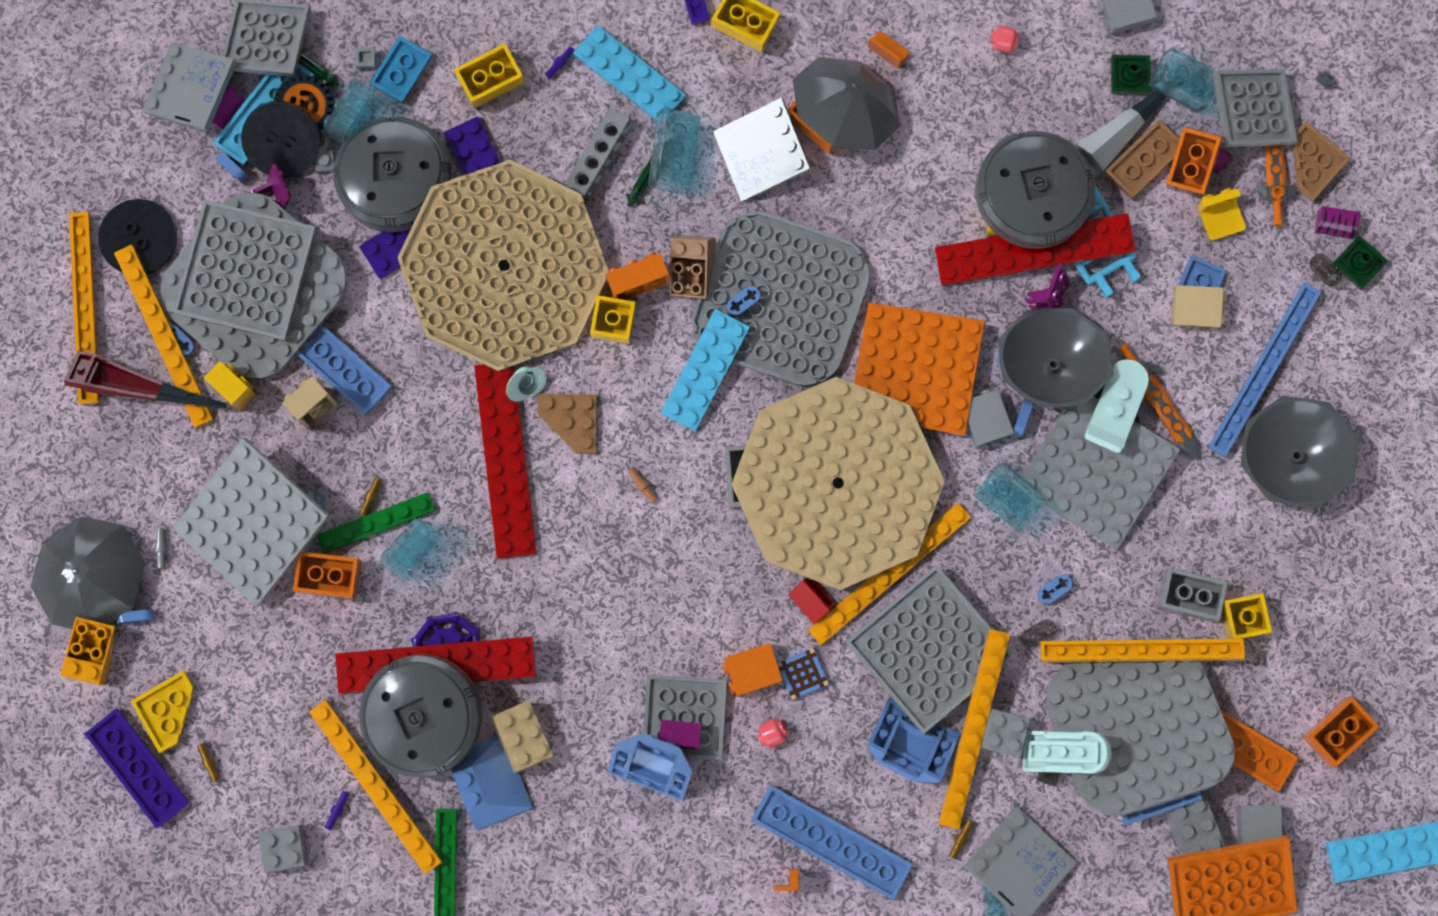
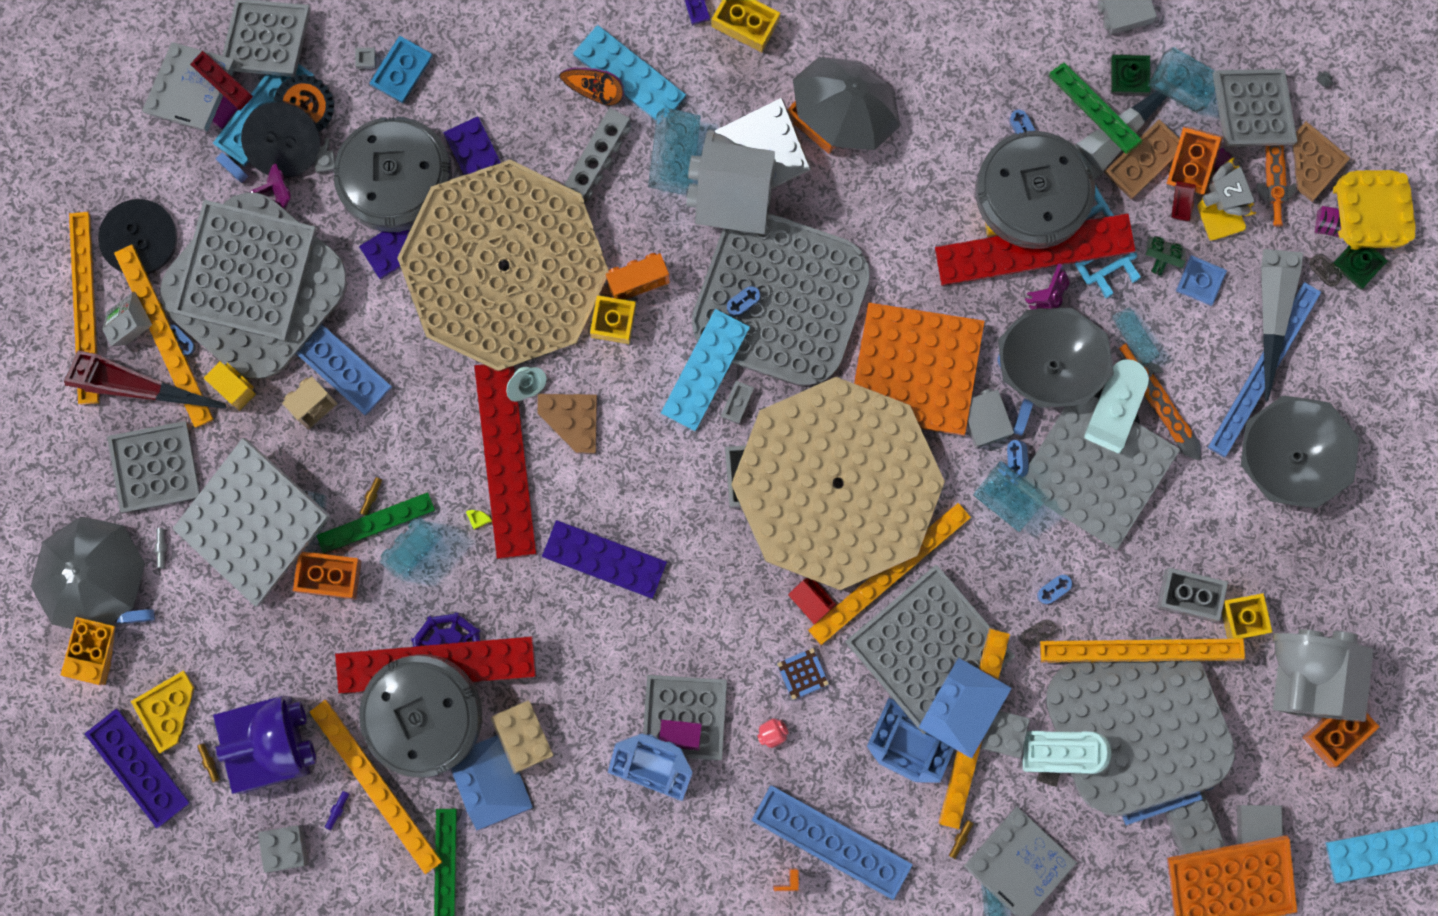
(125, 321): none -> light grey slope
(153, 467): none -> light grey plate
(221, 80): none -> dark red tile
(263, 744): none -> dark purple piece
(318, 70): dark green wheel -> none
(351, 111): clear light blue brick -> none
(478, 518): none -> neon yellow tile
(489, 76): yellow brick -> none
(559, 62): dark purple bar -> none
(594, 84): none -> shield
(604, 559): none -> dark purple plate
(639, 186): dark green wheel -> none
(642, 485): nougat bar -> none
(691, 265): medium nougat slope -> none
(731, 184): none -> light grey piece
(737, 402): none -> light grey plate
(752, 670): orange brick -> none
(888, 49): orange panel -> none
(965, 707): none -> medium blue slope
(1004, 39): coral head -> none
(1018, 457): none -> medium blue beam
(1027, 125): none -> medium blue beam
(1095, 108): none -> green plate
(1135, 336): none -> clear light blue plate
(1165, 253): none -> dark green plate
(1183, 201): none -> dark red tile
(1197, 306): tan brick -> none
(1230, 191): none -> light grey torso
(1259, 755): orange plate -> none
(1279, 284): none -> light grey plate
(1322, 675): none -> light grey piece
(1375, 209): none -> yellow plate

